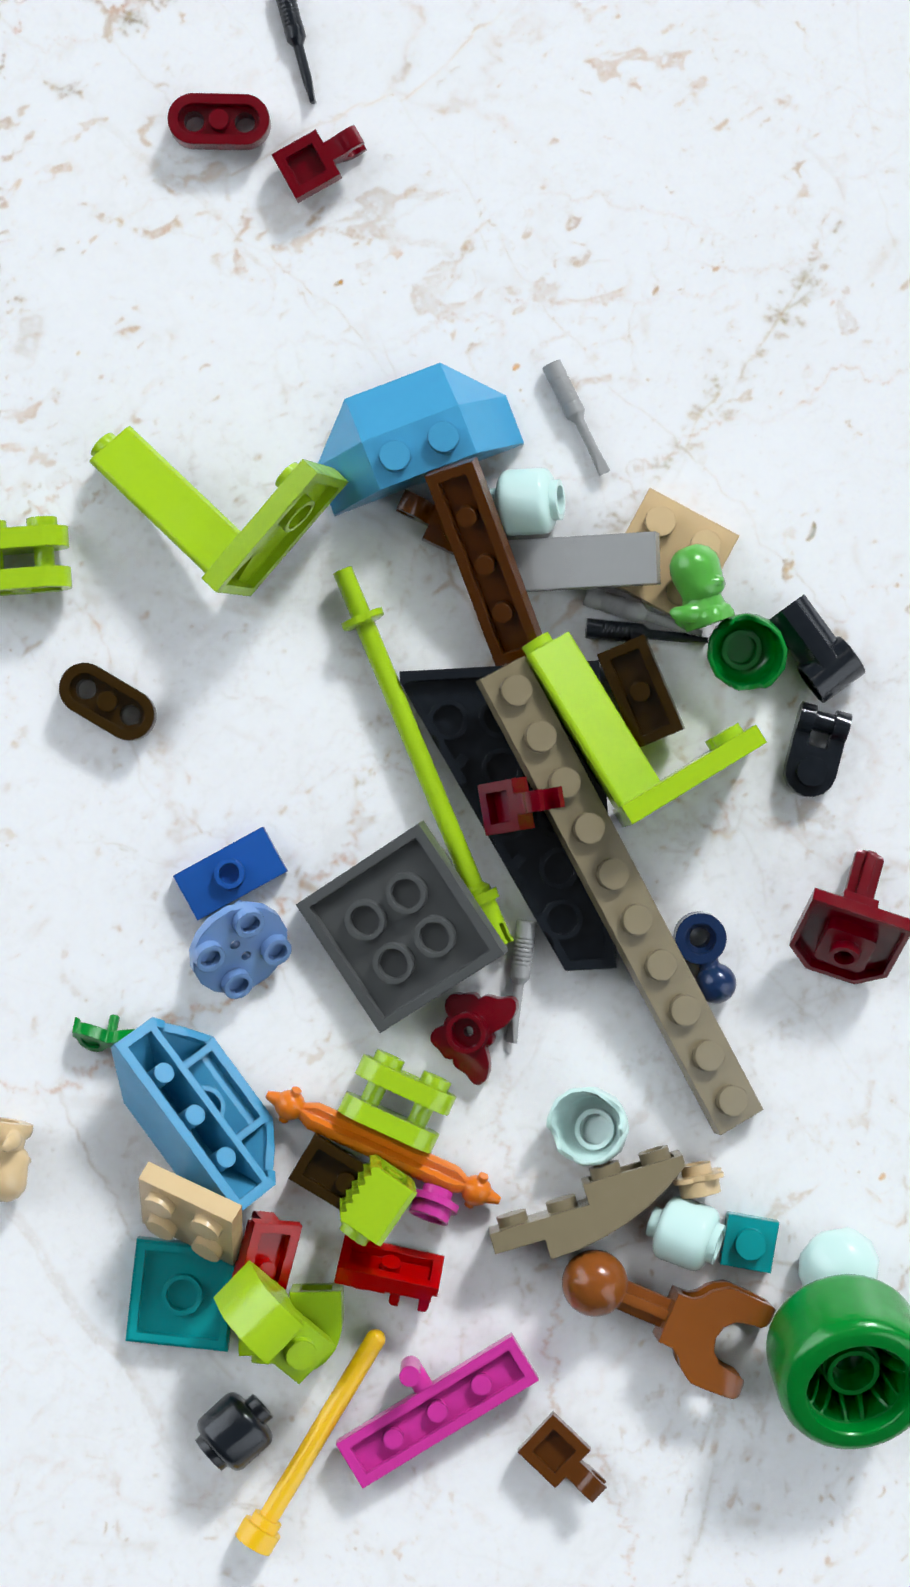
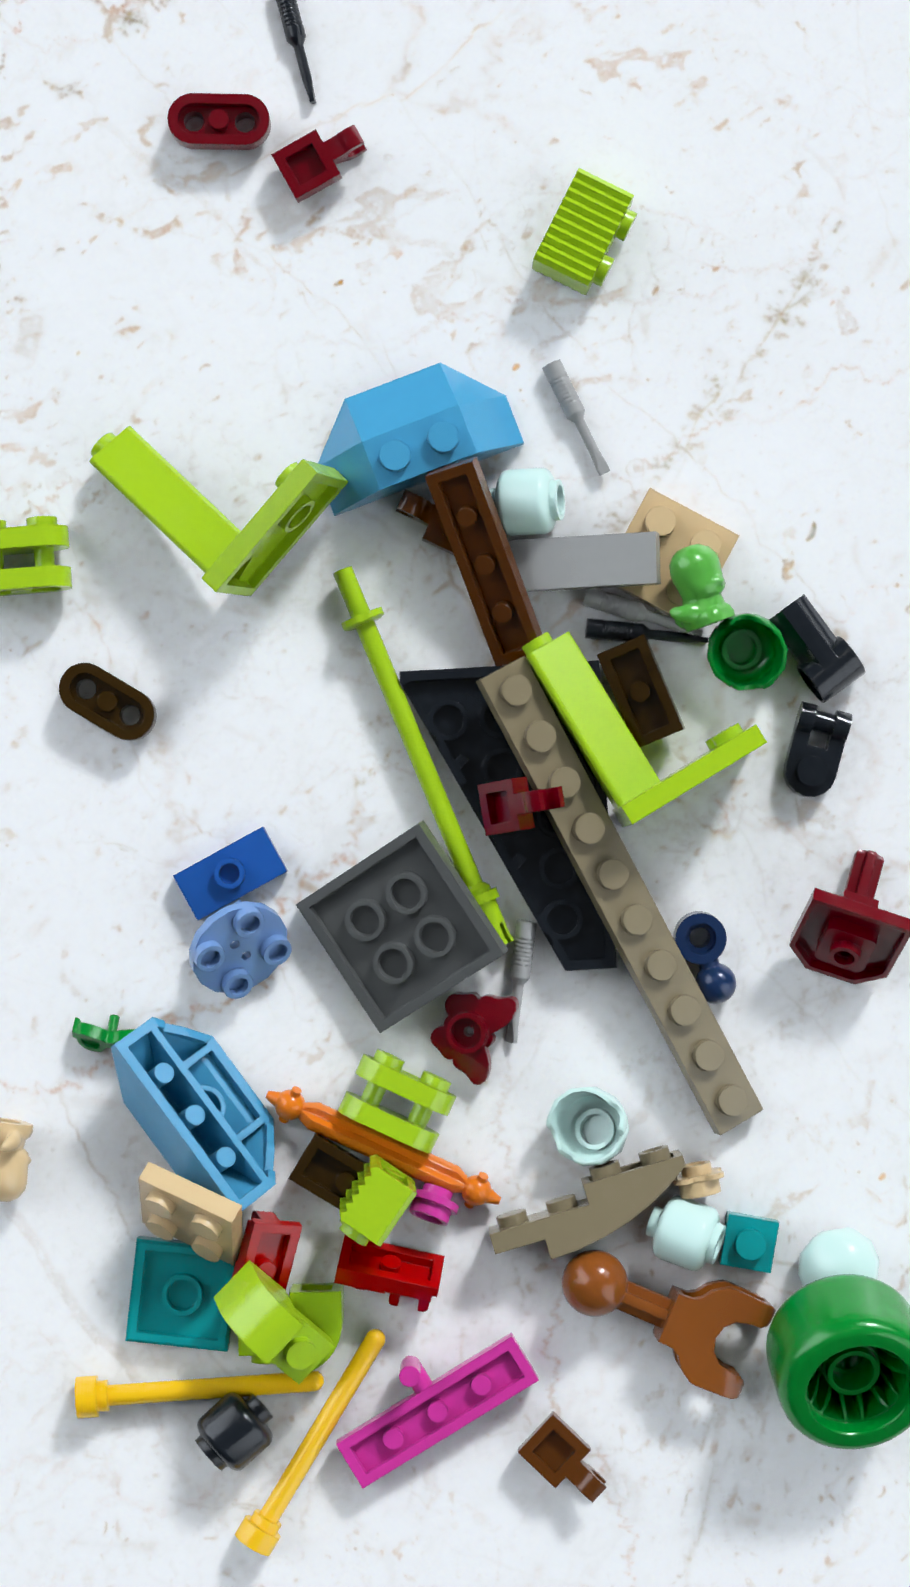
(97, 1395): none -> yellow piece
(583, 232): none -> lime brick

